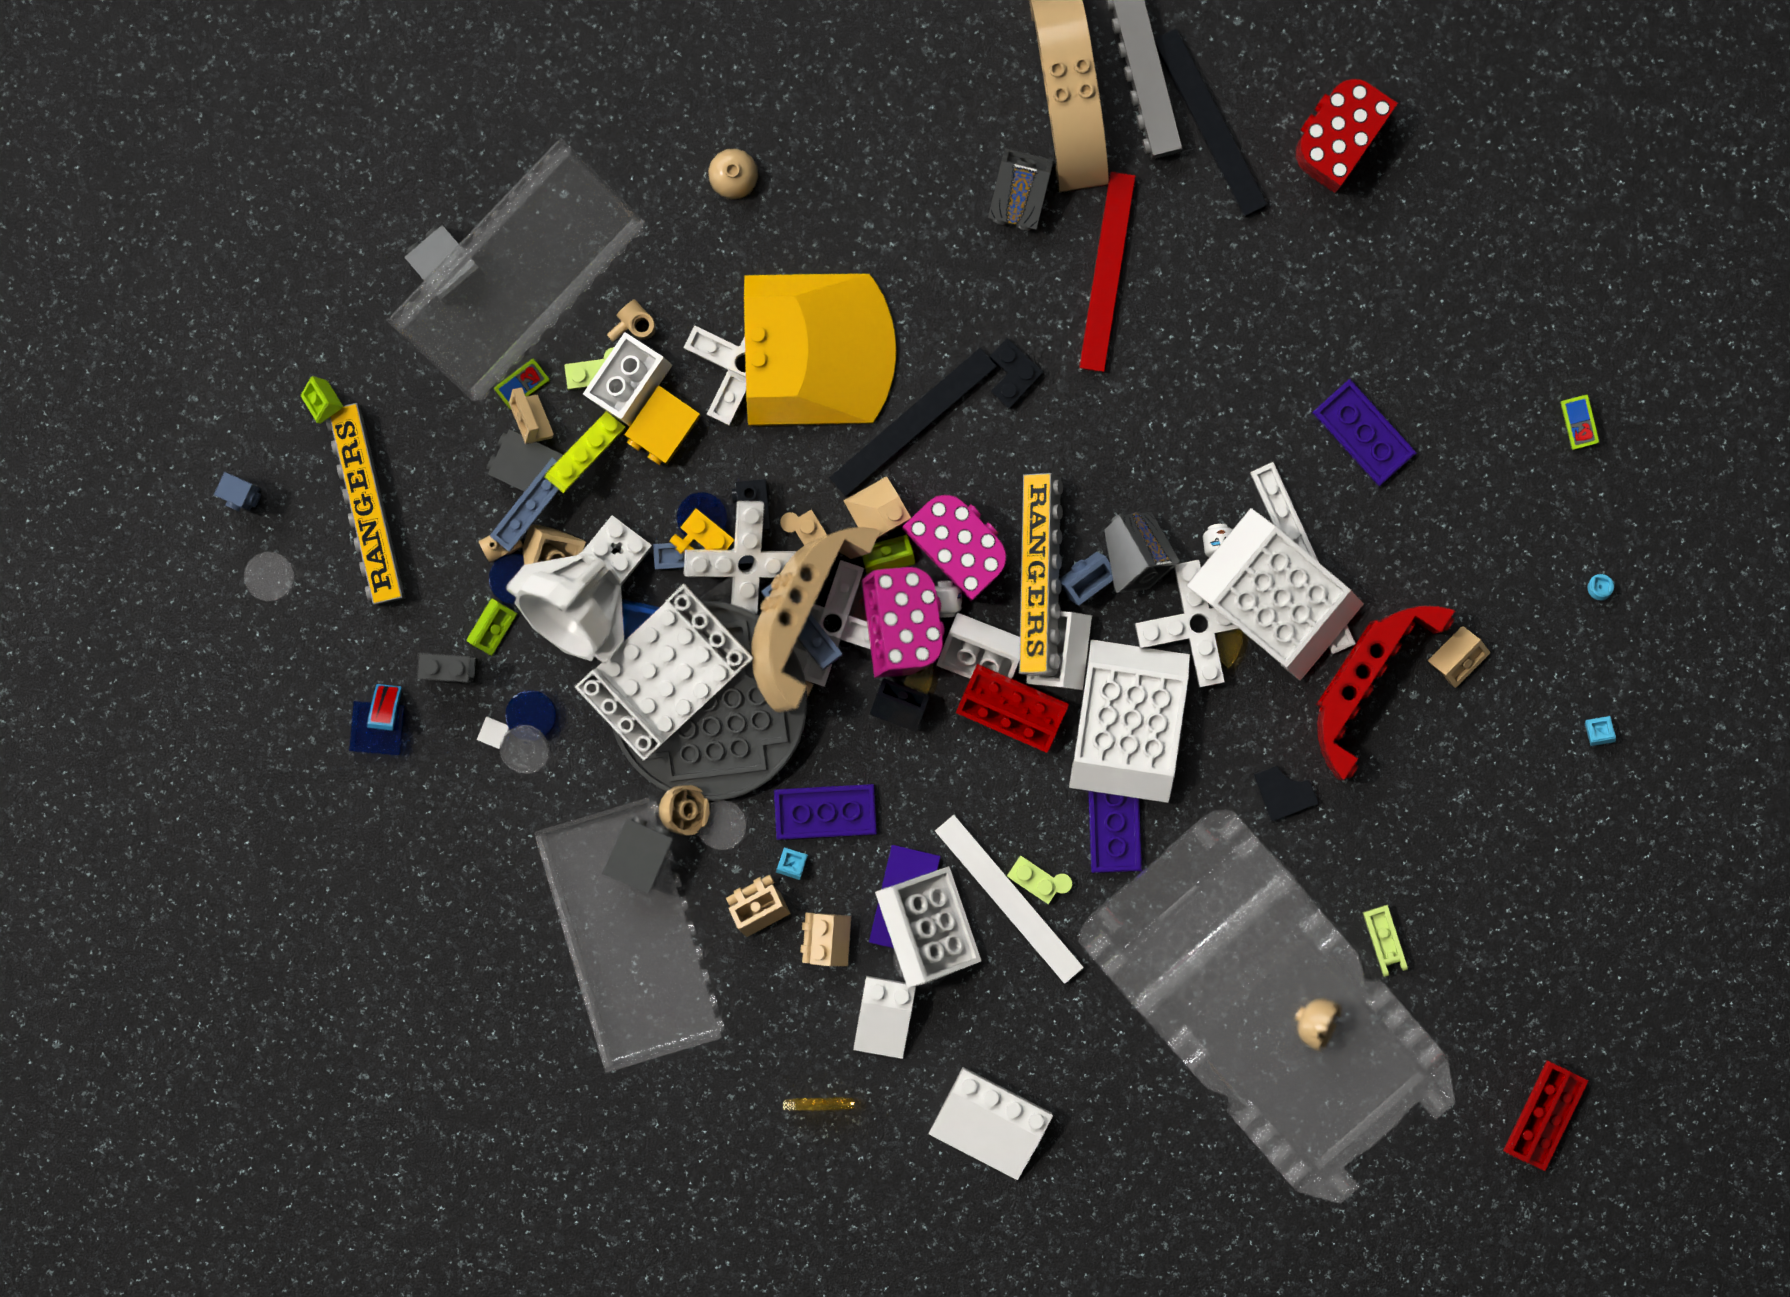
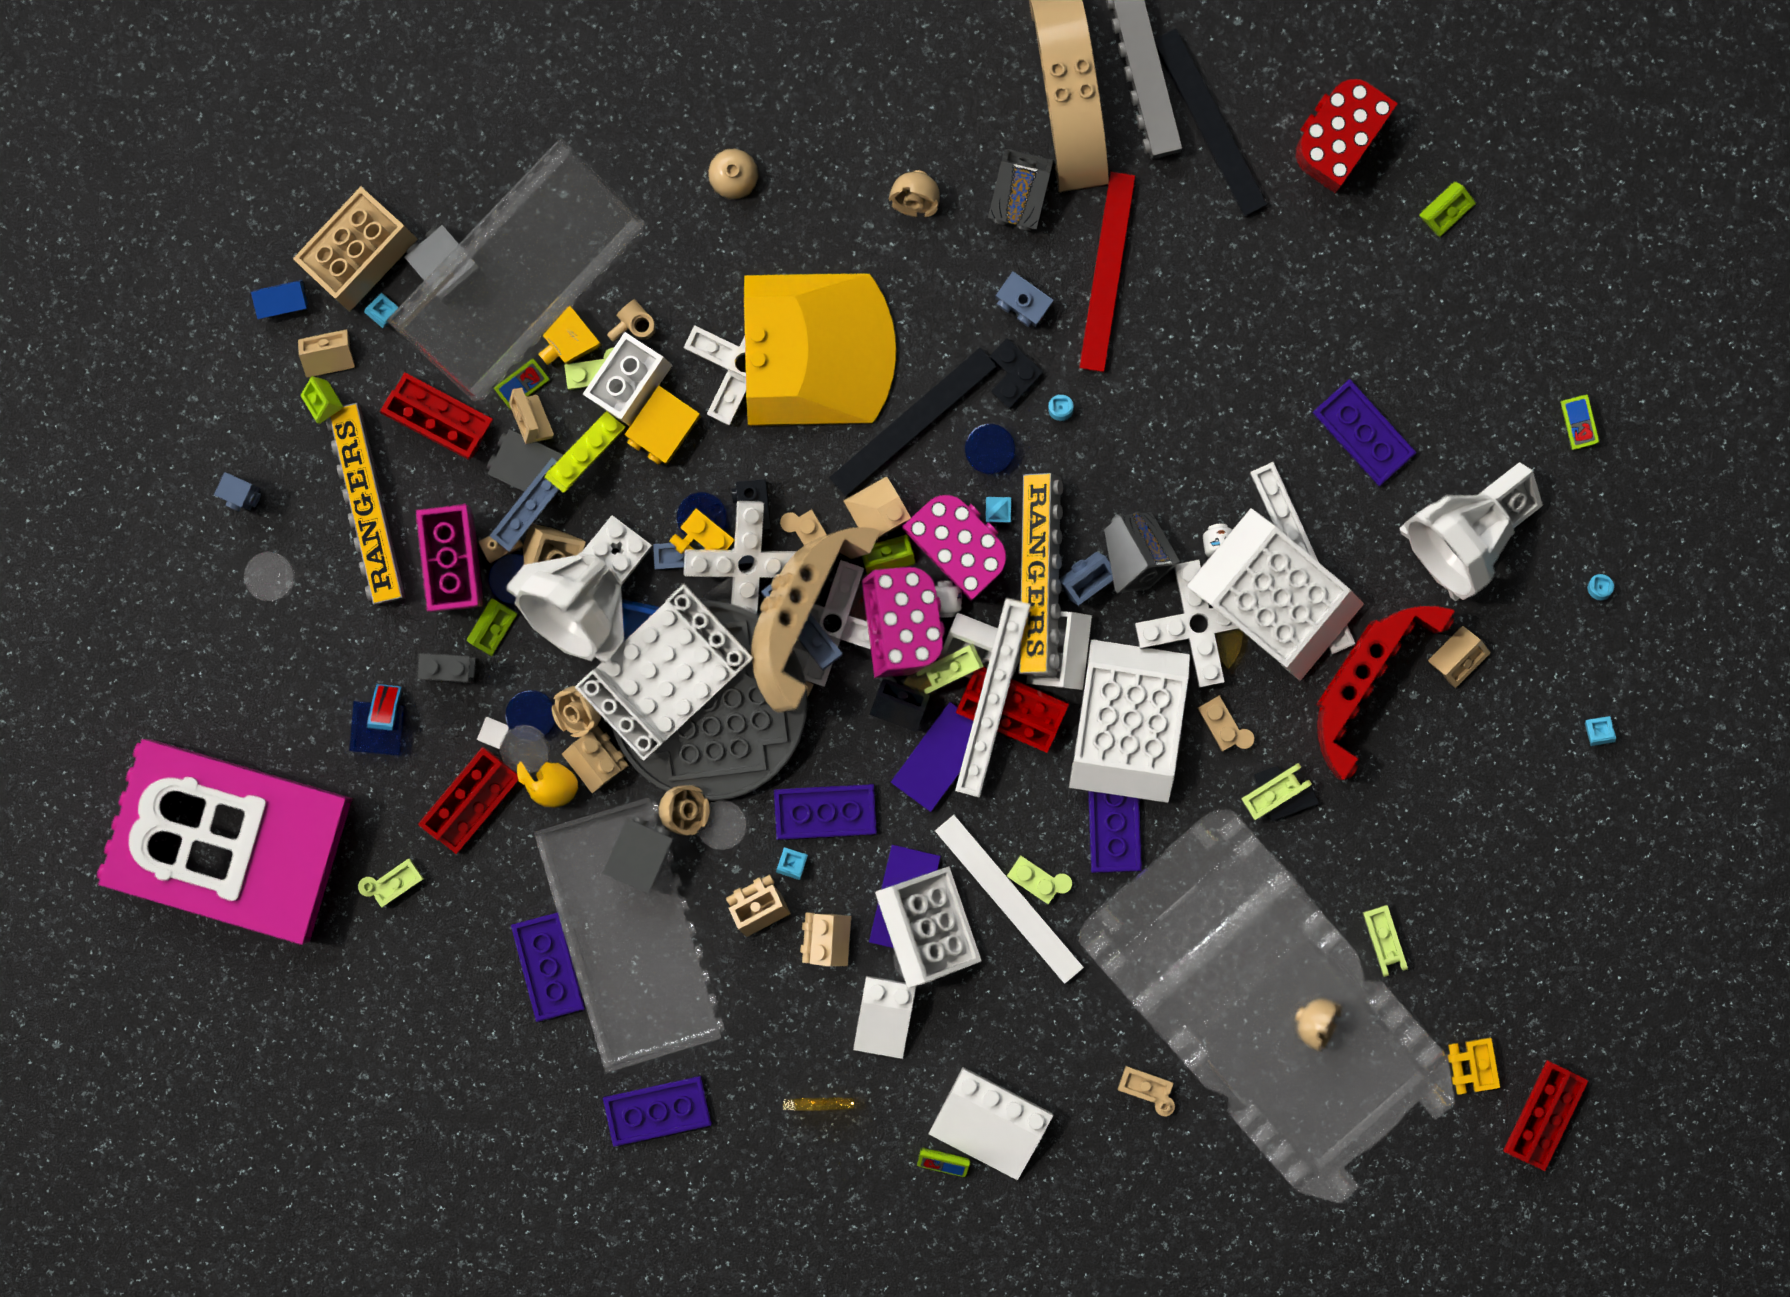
(276, 861): none -> dark pink panel
(279, 299): none -> blue hinge
(325, 353): none -> tan panel
(355, 249): none -> tan slope
(381, 310): none -> medium azure tile
(392, 883): none -> yellowish green hinge
(436, 416): none -> red brick
(449, 558): none -> dark pink brick
(469, 800): none -> red brick
(547, 967): none -> dark purple tile
(554, 786): none -> yellow helmet
(568, 339): none -> yellow torso
(574, 712): none -> tan cylinder
(595, 759): none -> tan brick
(657, 1111): none -> dark purple tile
(915, 193): none -> tan cylinder
(935, 759): none -> dark purple tile
(943, 1162): none -> slope
(951, 668): none -> yellowish green hinge
(989, 449): none -> clear blue tile
(992, 697): none -> white tile
(998, 509): none -> medium azure tile
(1023, 300): none -> sand blue brick
(1060, 407): none -> medium azure tile
(1148, 1088): none -> tan hinge
(1223, 726): none -> tan hinge
(1274, 792): none -> yellowish green hinge
(1447, 208): none -> lime slope
(1474, 529): none -> white plate
(1481, 1063): none -> yellow plate

